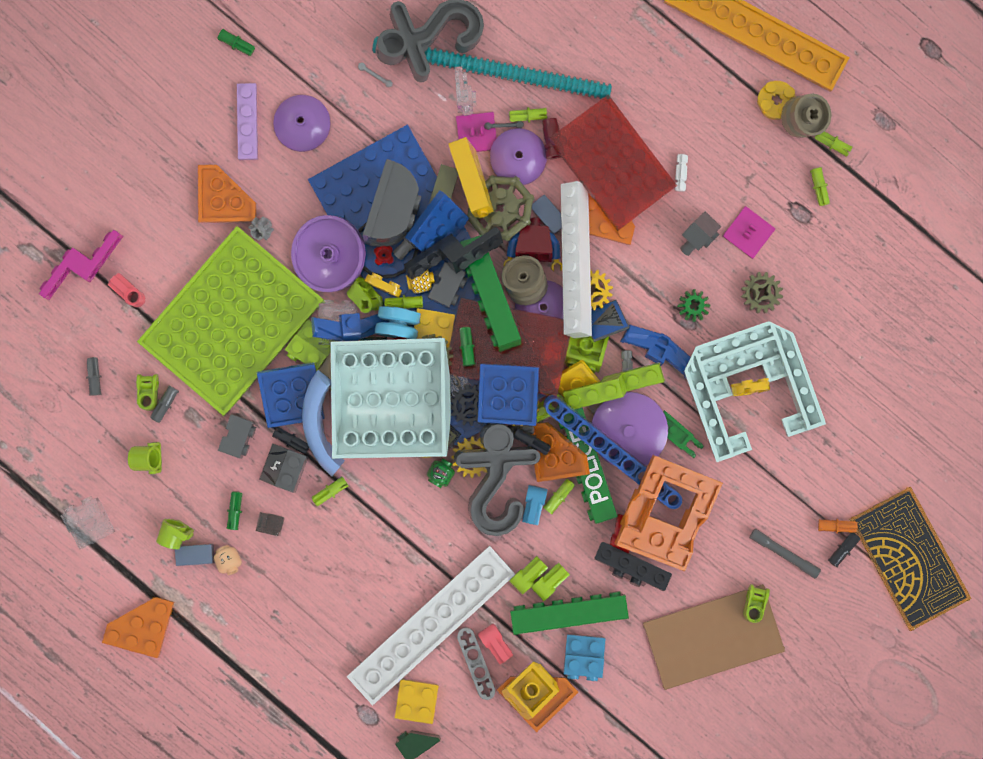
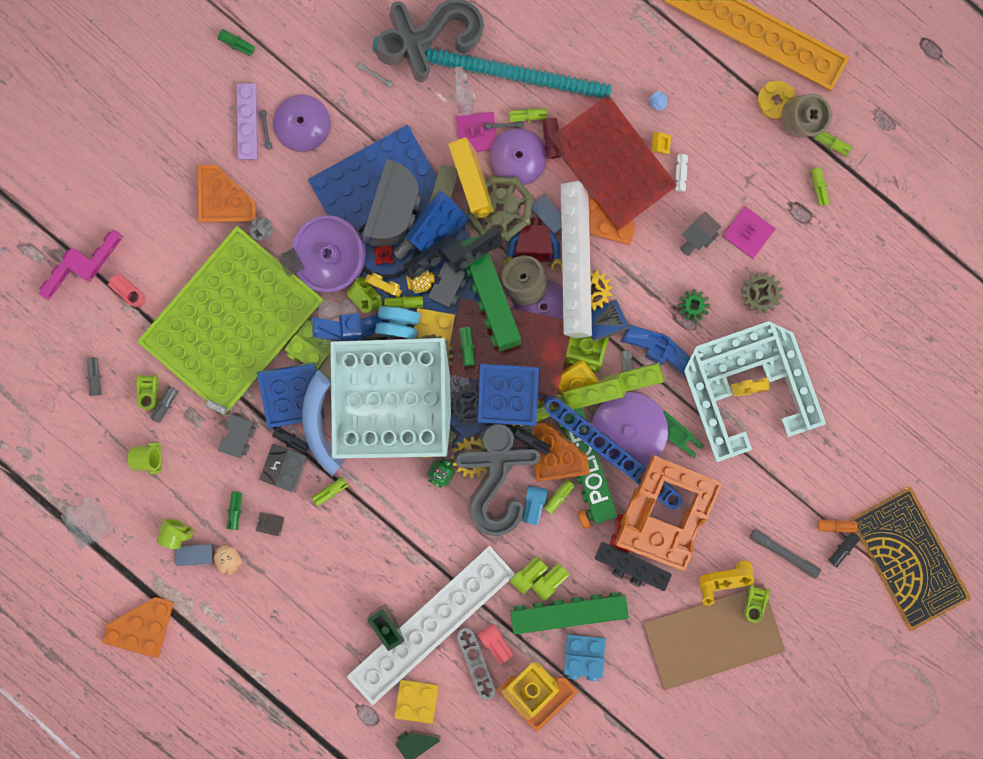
(217, 407): none -> white piece
(268, 145): none -> dark grey hinge
(291, 262): none -> clear smoke panel
(386, 627): none -> dark green slope
(584, 519): none -> orange tile
(658, 101): none -> light blue plate
(661, 143): none -> yellow plate
(728, 579): none -> yellow beam

